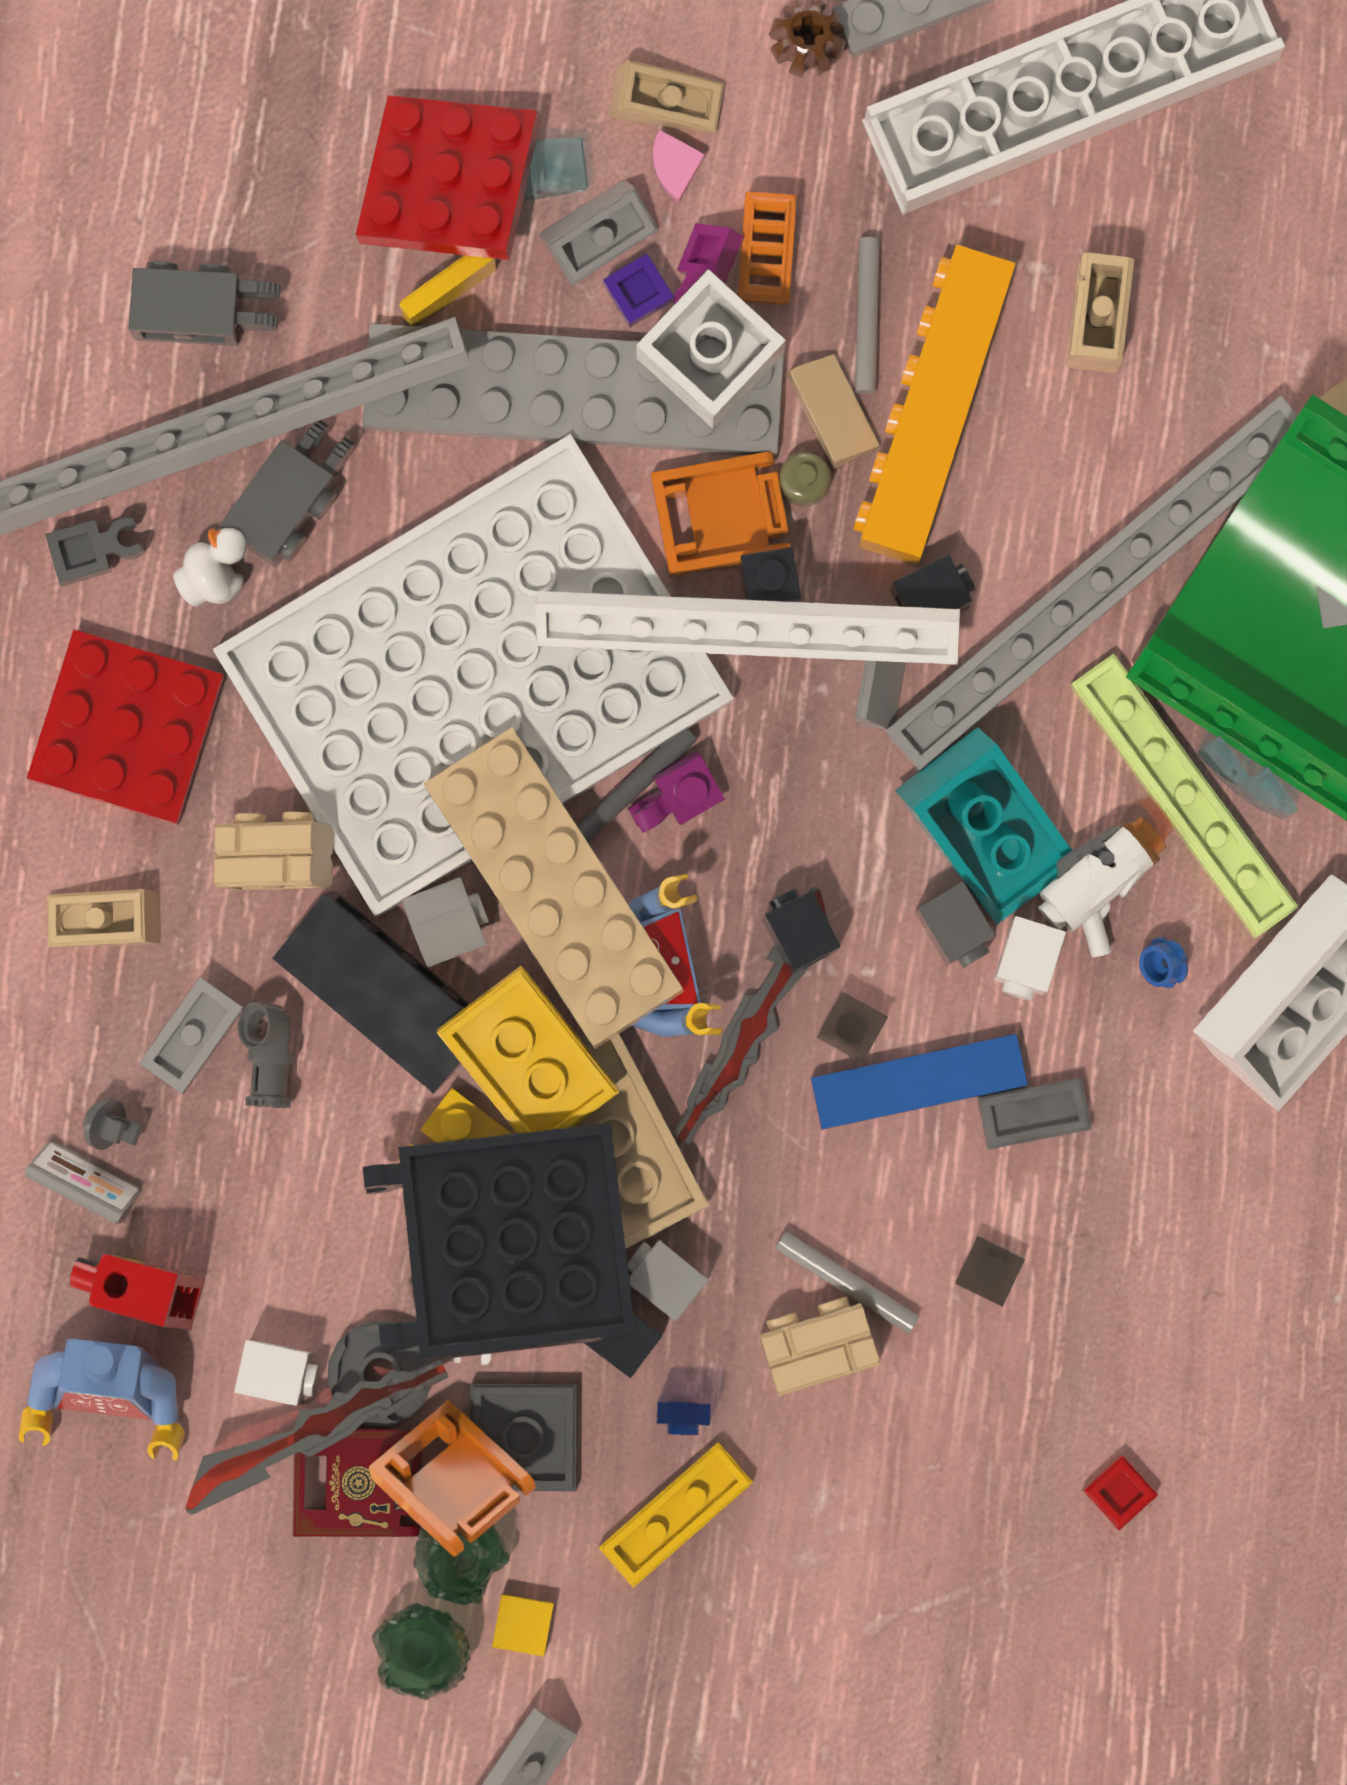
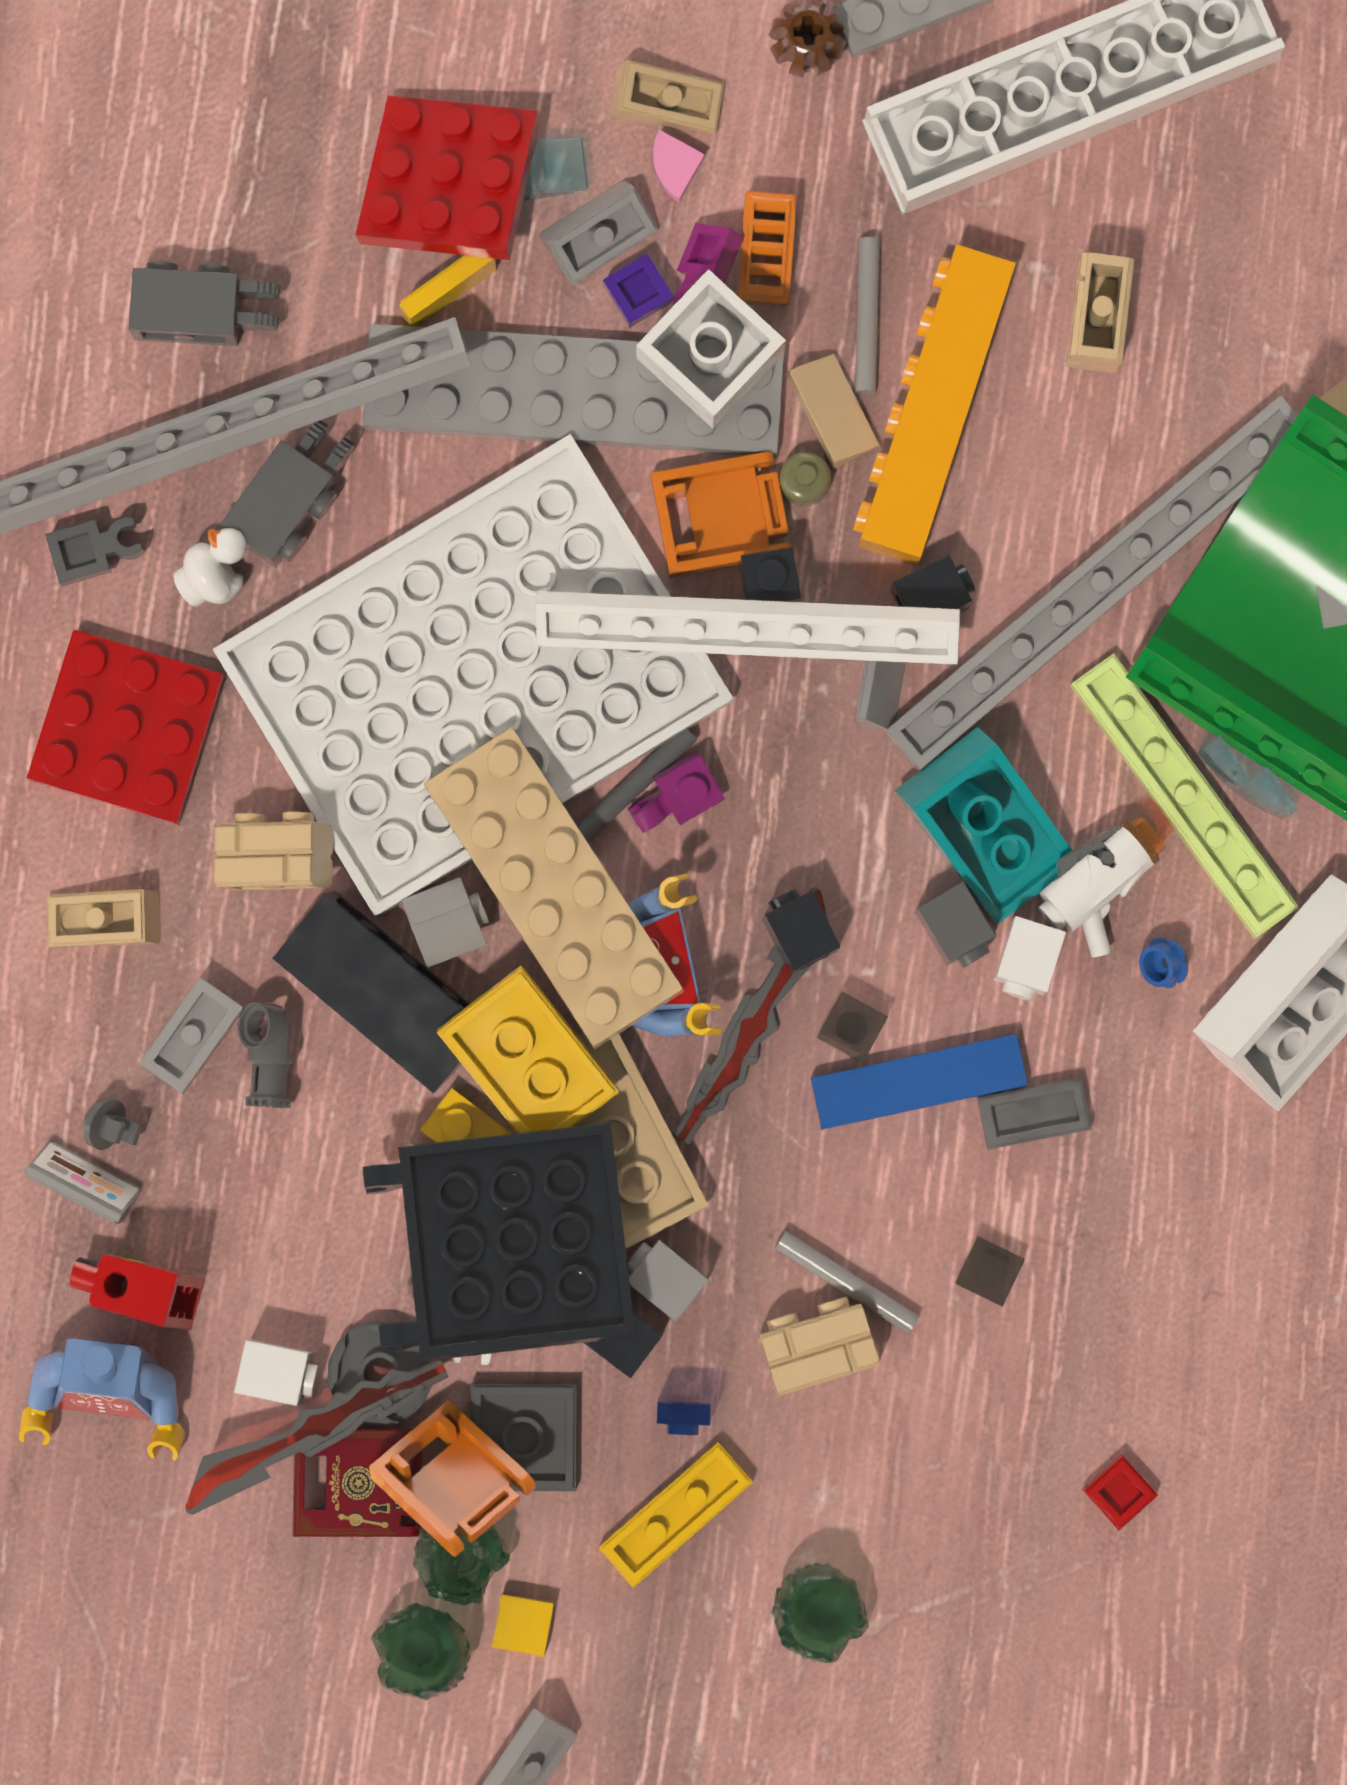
(818, 1612): none -> clear green hair

